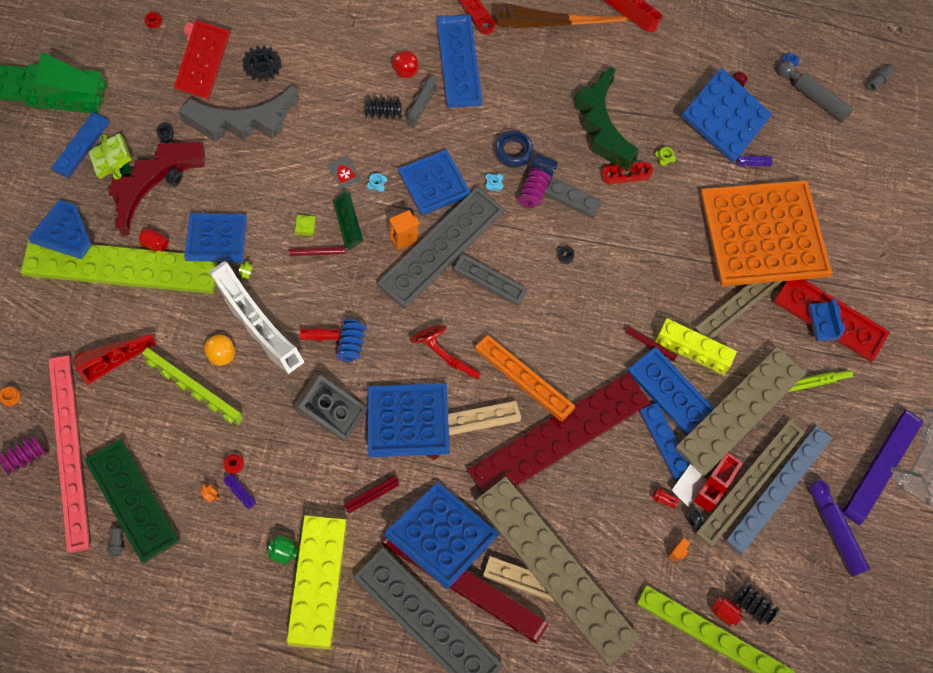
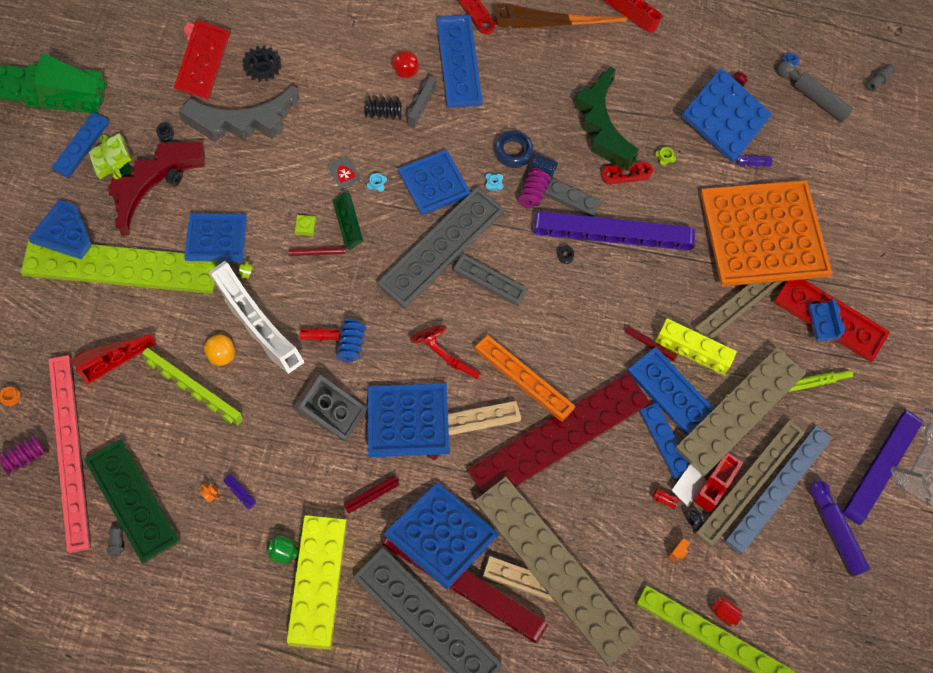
(153, 240): red brick -> none
(155, 17): red plate -> none
(233, 469): red plate -> none
(403, 230): orange brick -> none
(614, 231): none -> dark purple beam
(755, 604): black piece -> none

